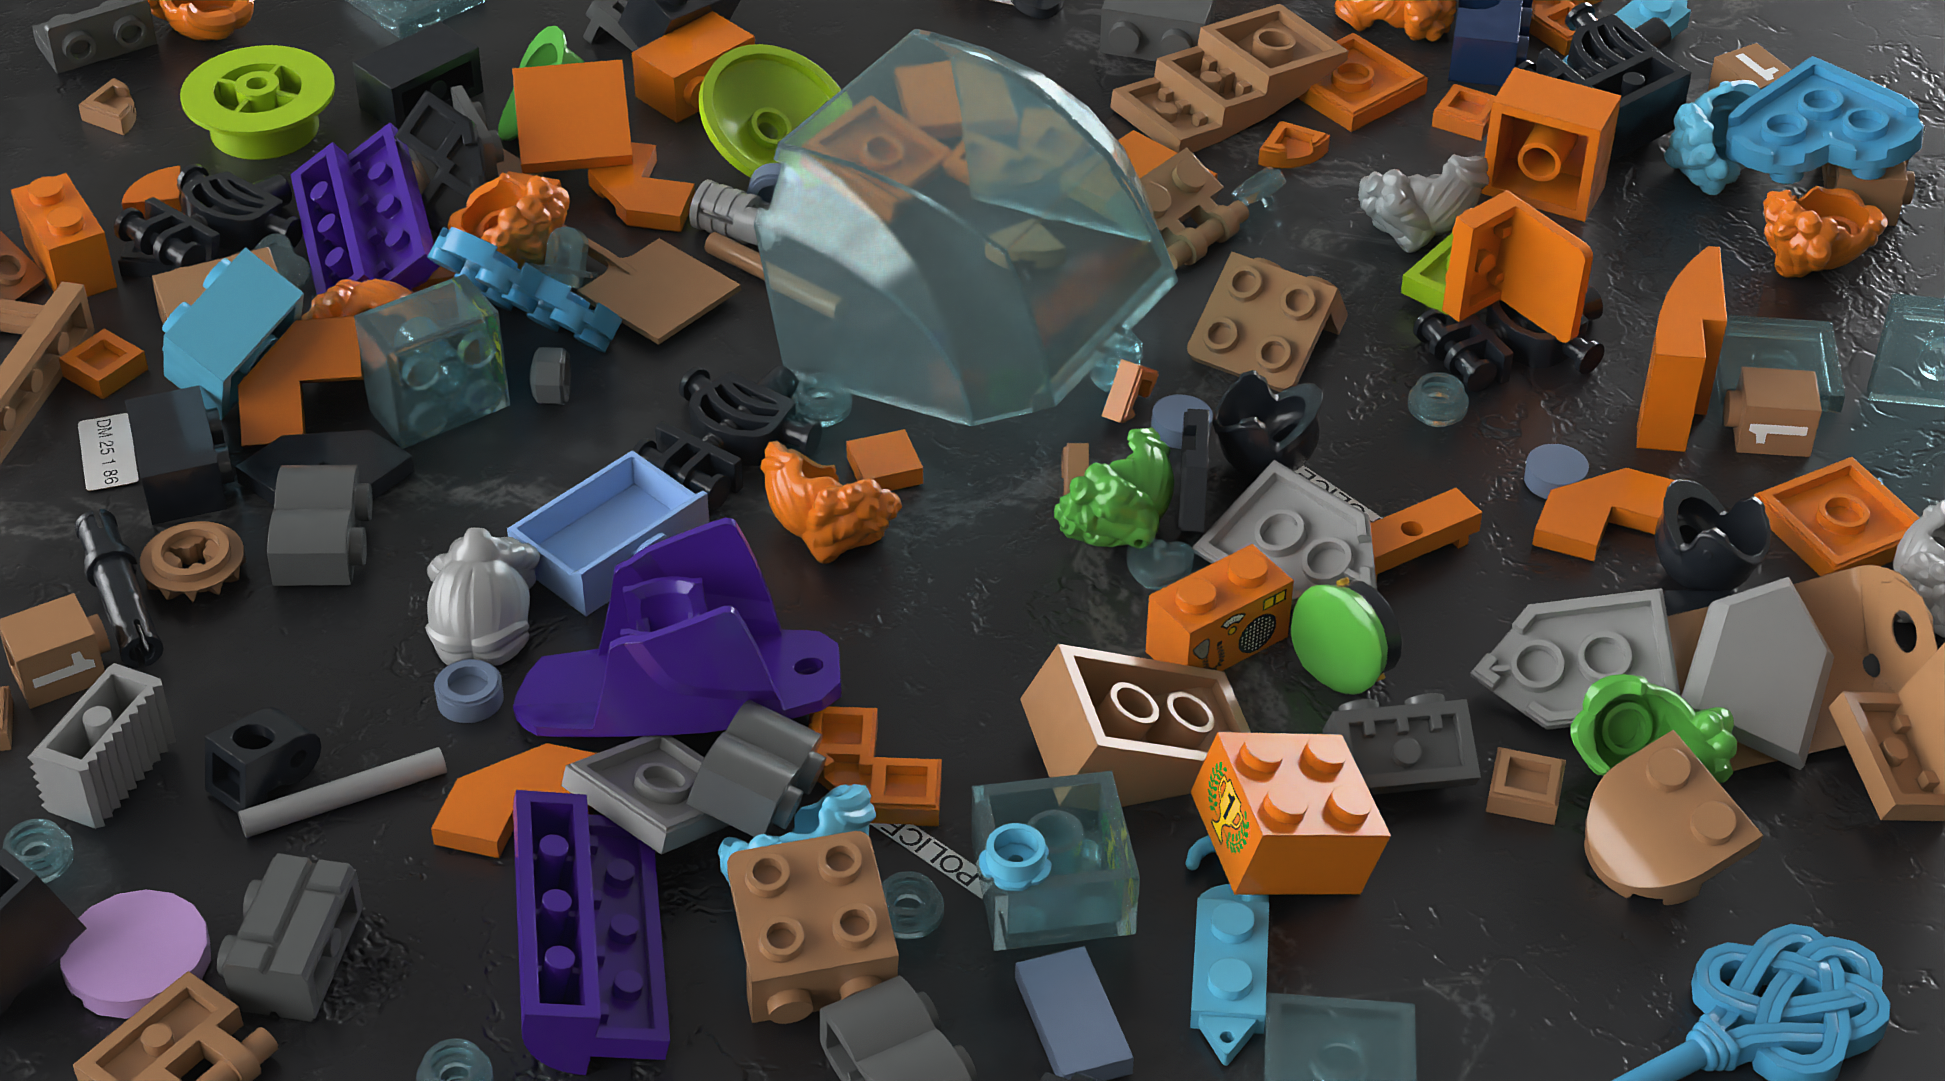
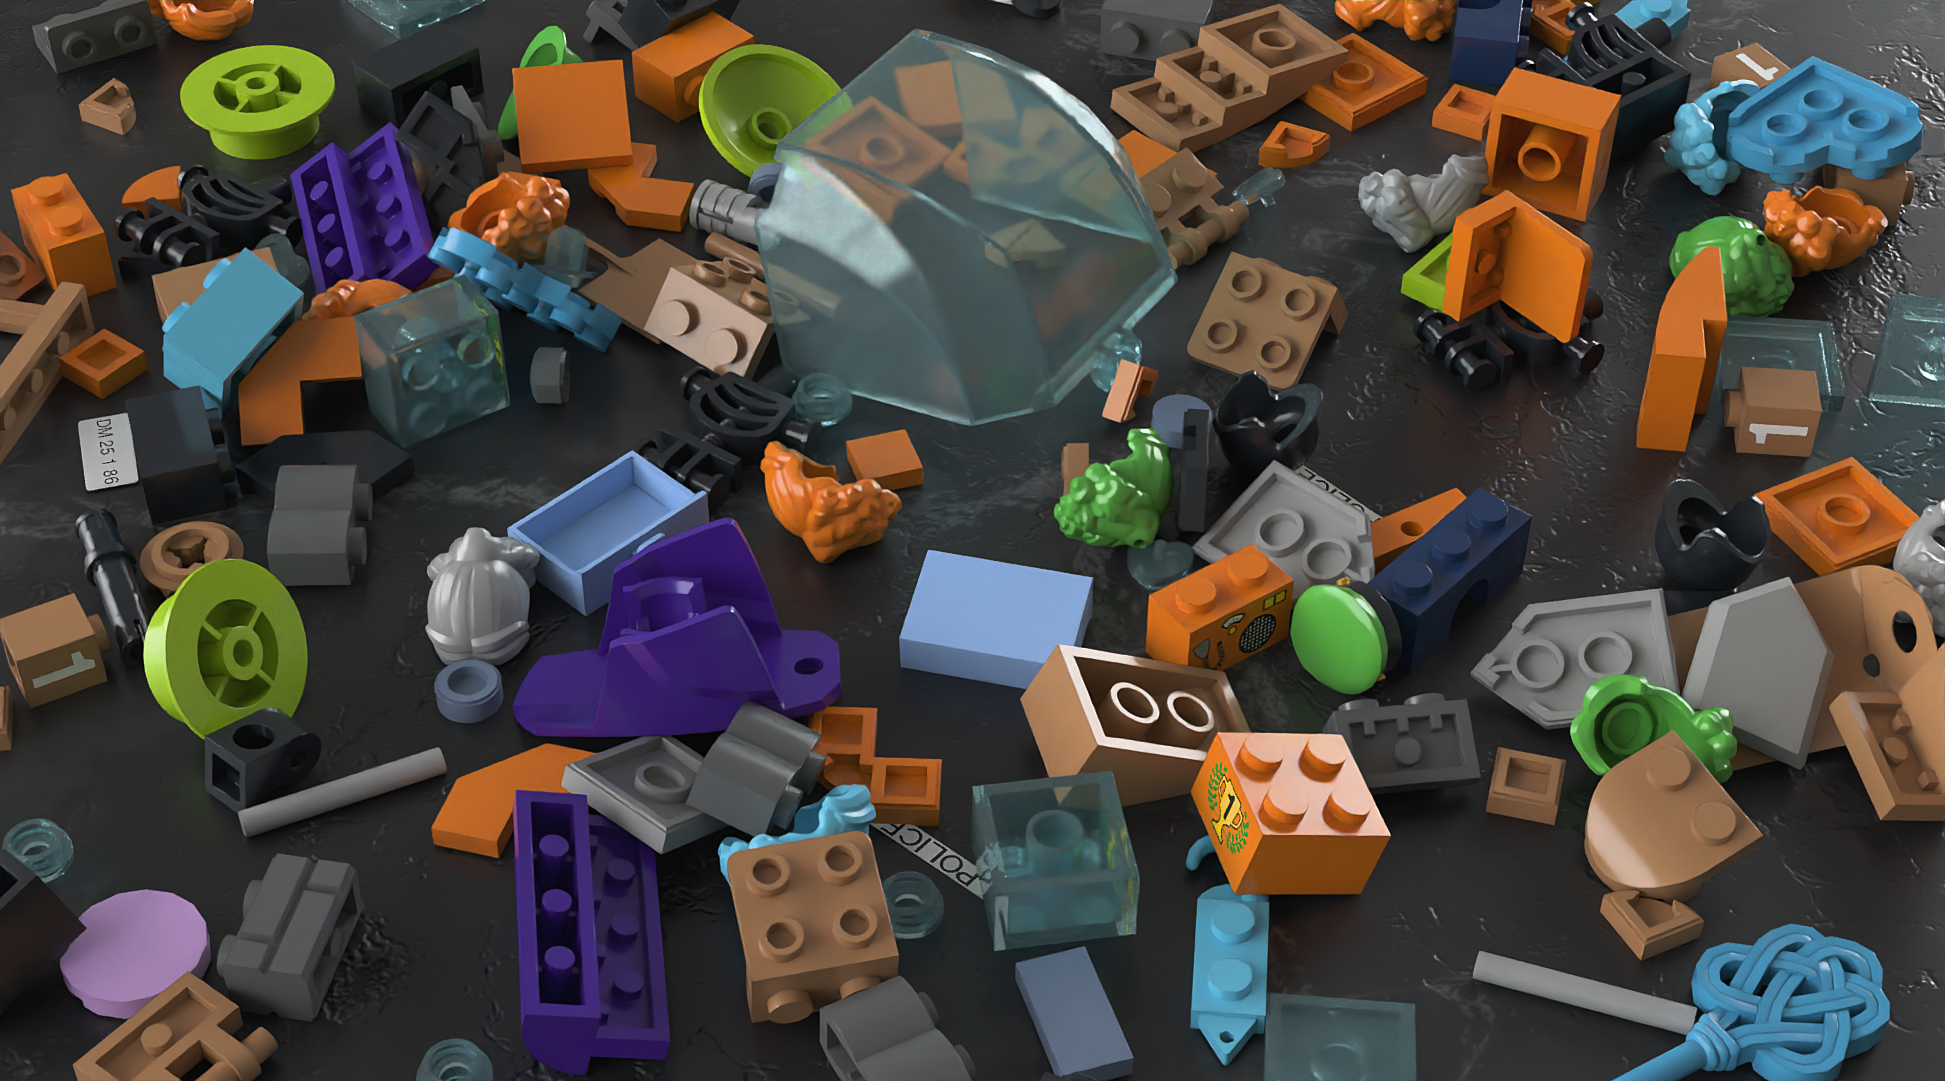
(103, 746): light grey brick -> none
(226, 647): none -> lime piece
(715, 315): none -> medium nougat bracket
(991, 618): none -> light blue container
(1015, 857): medium azure plate -> none
(1438, 400): clear light blue plate -> none
(1467, 552): none -> dark blue arch
(1554, 467): sand blue tile -> none
(1580, 512): orange tile -> none
(1584, 993): none -> light grey bar
(1649, 924): none -> medium nougat tile
(1752, 266): none -> bright green hair

